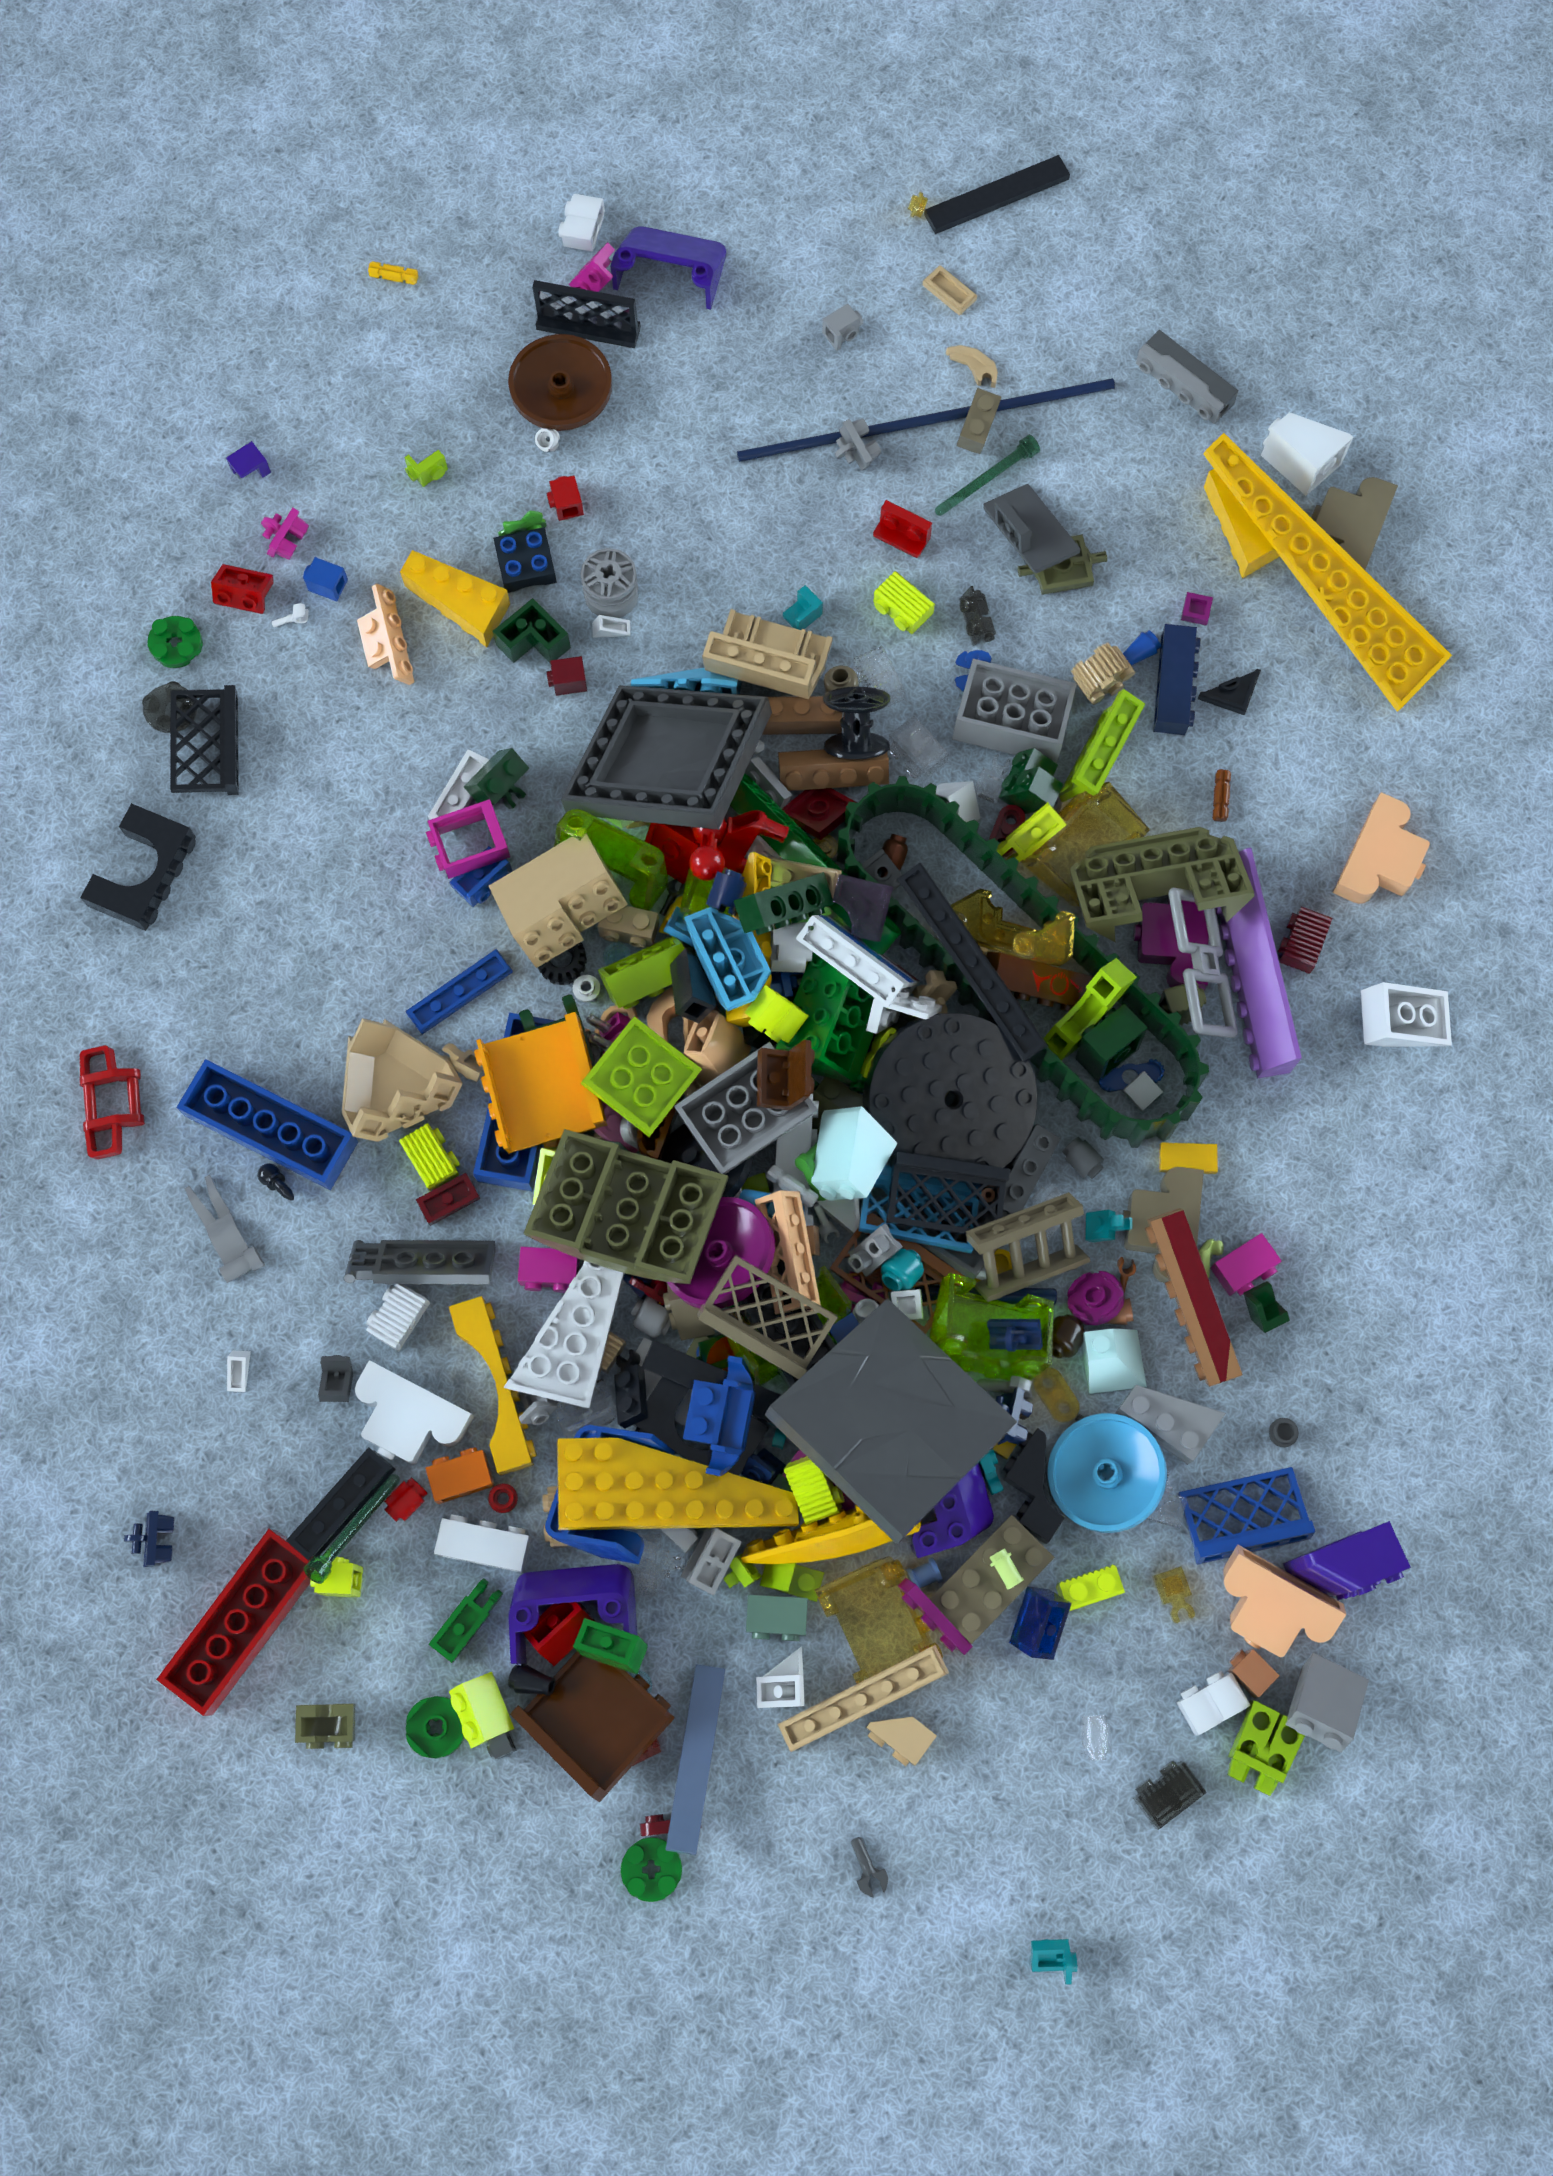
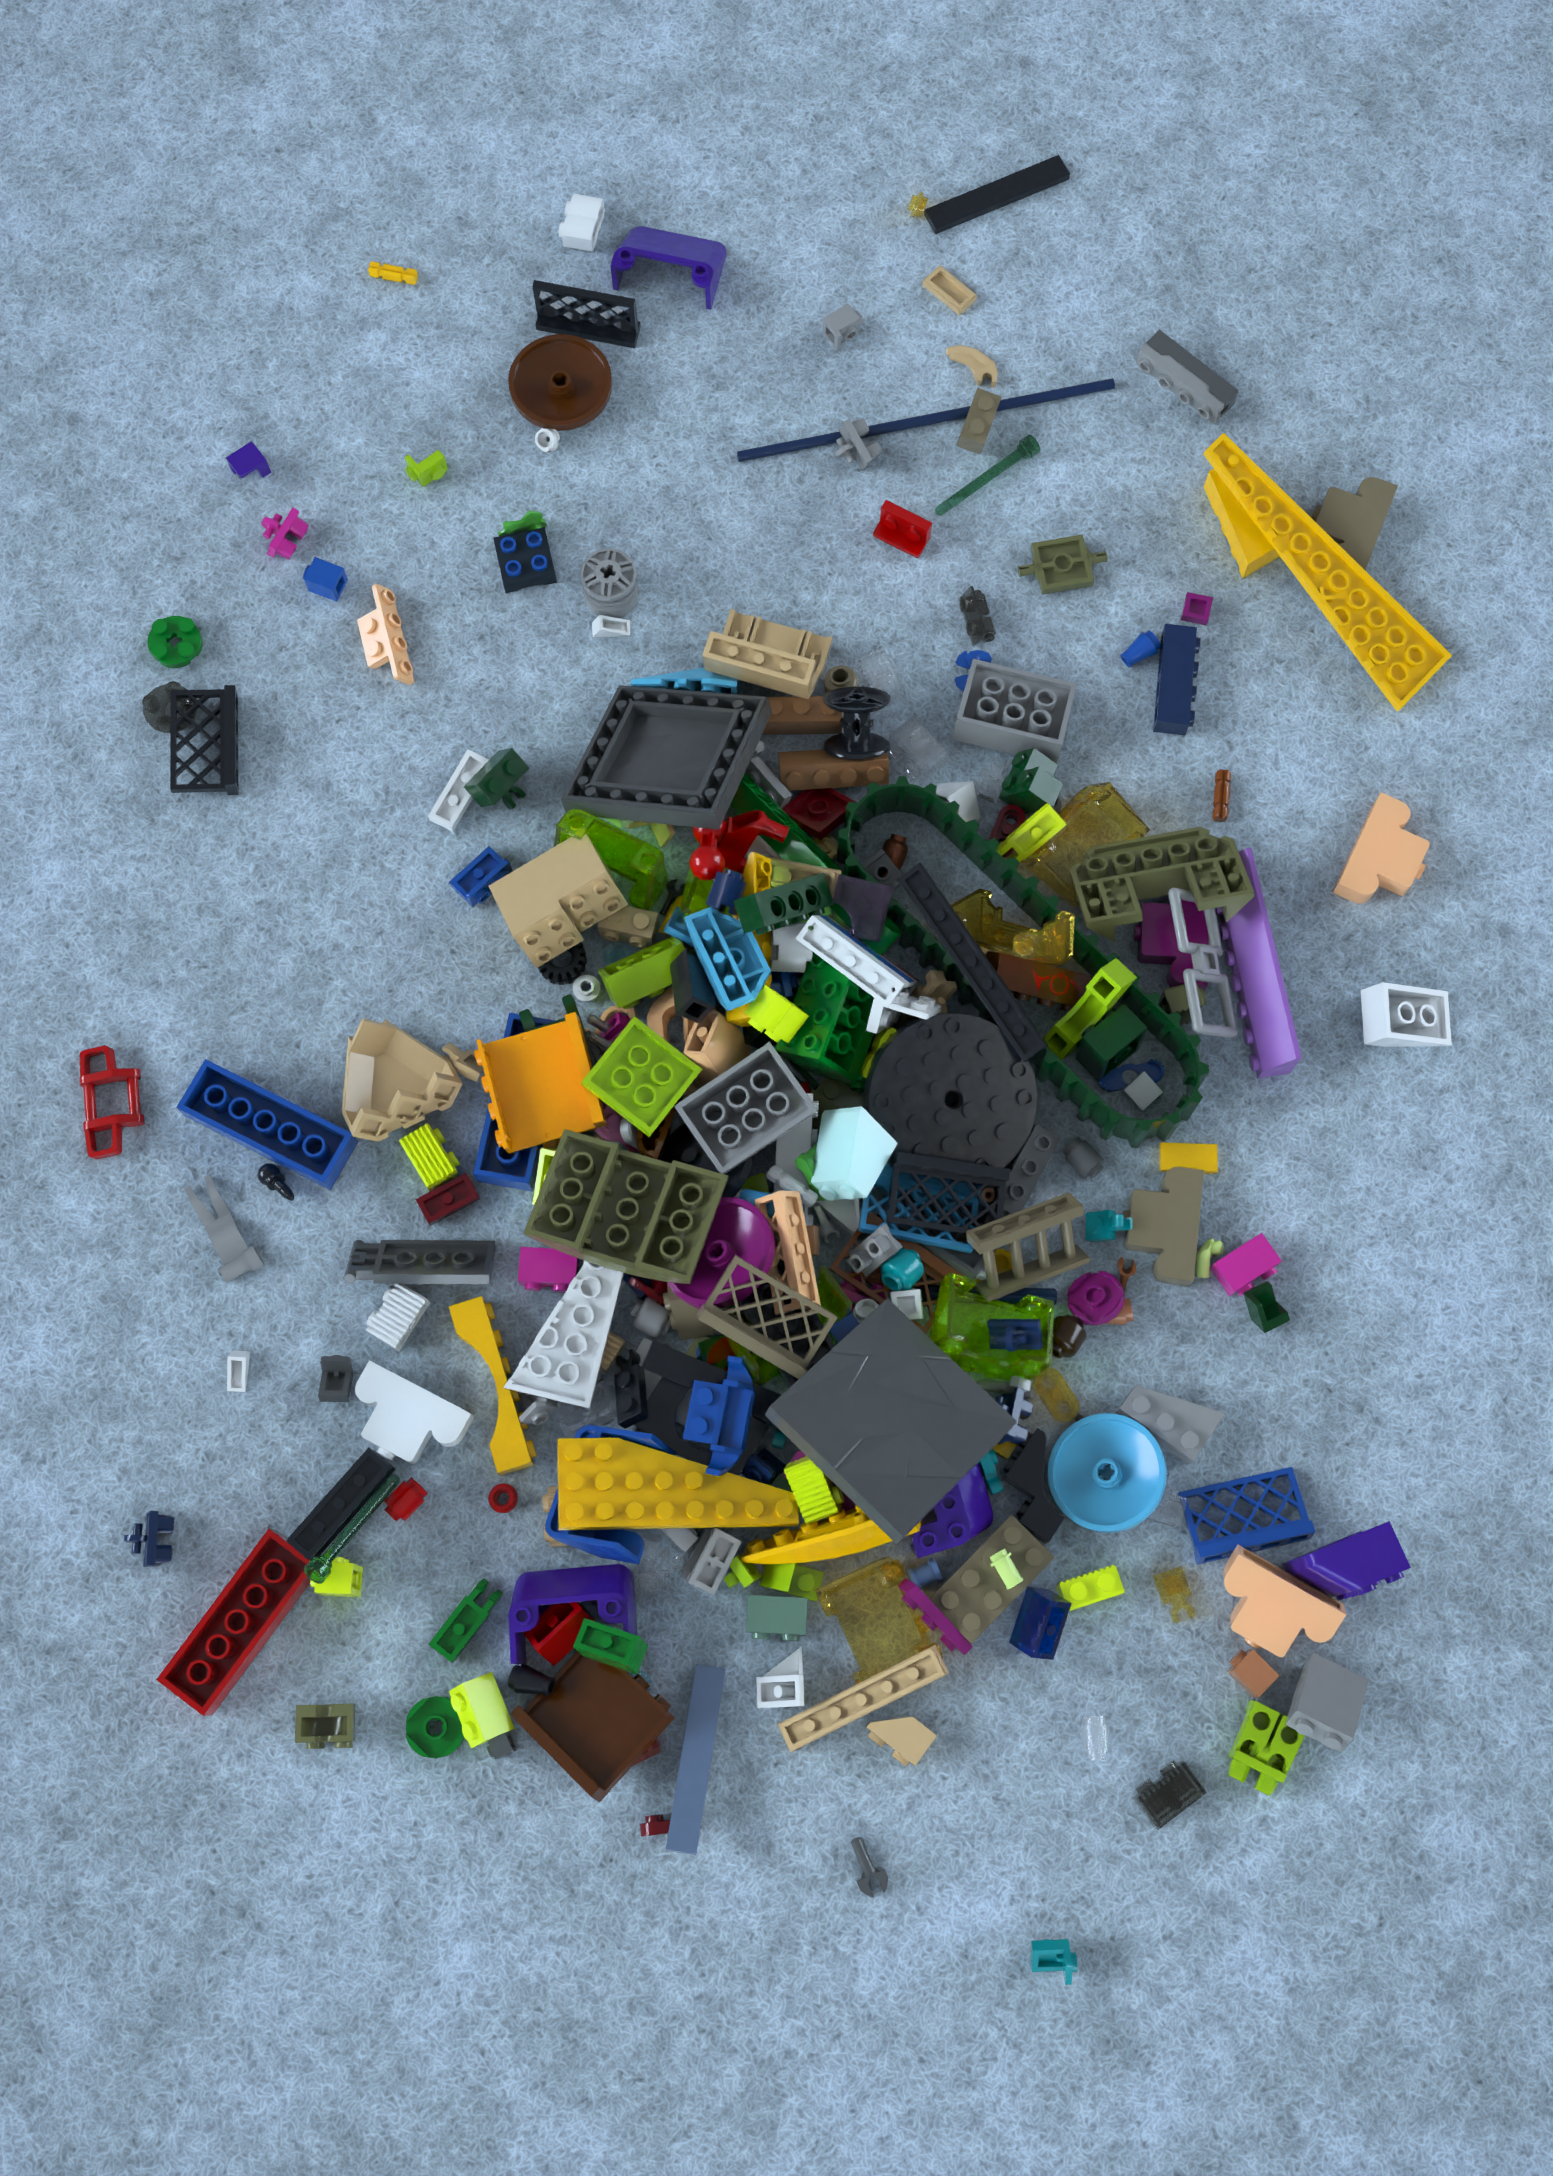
(140, 902): black arch -> none
(241, 588): red bracket -> none
(299, 615): white hand -> none
(458, 595): yellow wedge -> none
(459, 991): blue tile -> none
(459, 1475): orange brick -> none
(462, 818): dark pink window -> none
(483, 1543): white brick -> none
(528, 629): dark green brick -> none
(565, 497): red brick -> none
(567, 676): dark red brick -> none
(594, 273): dark pink bracket -> none
(639, 1883): green plate -> none
(676, 845): red tile -> none
(784, 1076): reddish brown bracket -> none
(805, 610): teal panel -> none
(903, 603): neon yellow brick -> none
(1031, 528): dark grey bracket -> none
(1102, 673): tan brick -> none
(1103, 746): lime fence -> none
(1112, 1360): light aqua slope -> none
(1194, 1297): brick -> none
(1212, 1703): white brick -> none
(1232, 694): black tile -> none
(1283, 1432): dark grey plate -> none
(1305, 450): white slope -> none
(1305, 939): dark red brick -> none

